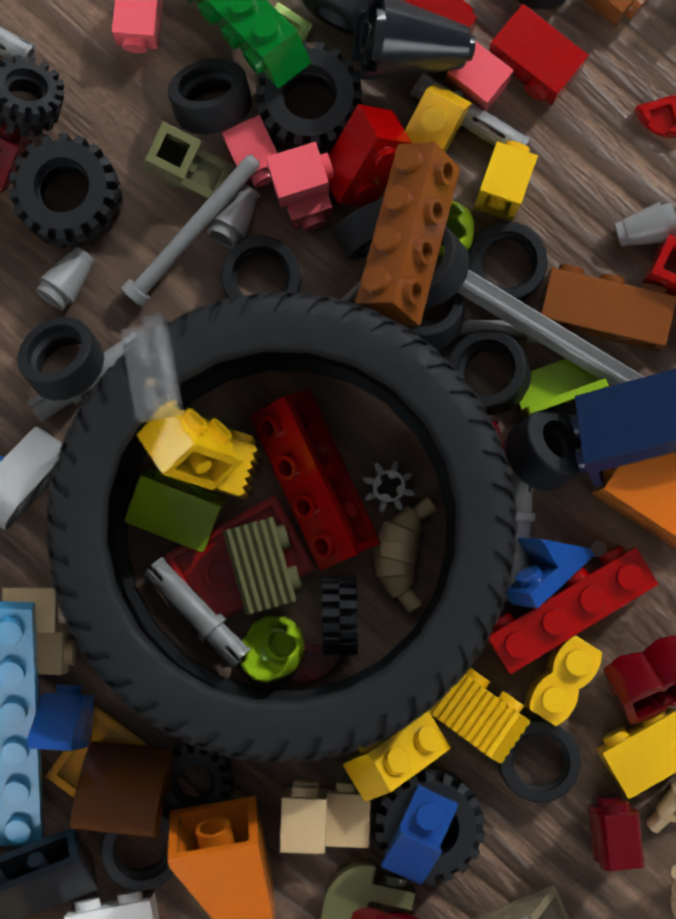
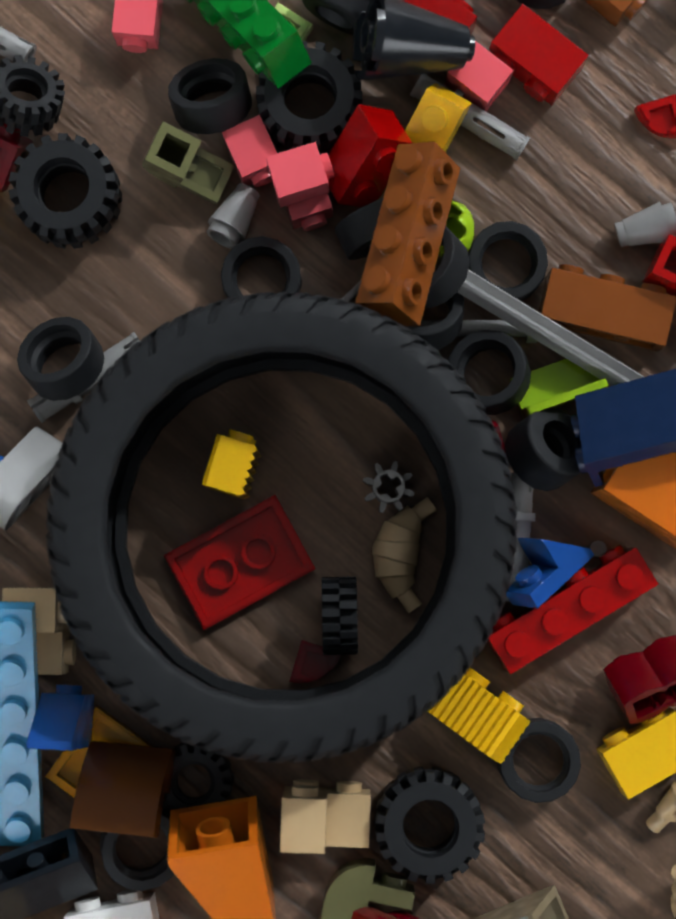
(65, 279): light grey cone -> none
(152, 370): clear bracket -> none
(175, 509): lime panel -> none
(191, 448): yellow brick -> none
(197, 613): light grey pin -> none
(231, 185): light grey bar -> none
(261, 566): olive brick -> none
(275, 649): lime hair -> none
(314, 479): red brick -> none
(396, 758): yellow brick -> none
(419, 835): blue slope -> none
(505, 180): yellow brick -> none
(556, 689): yellow brick -> none
(615, 834): dark red brick -> none

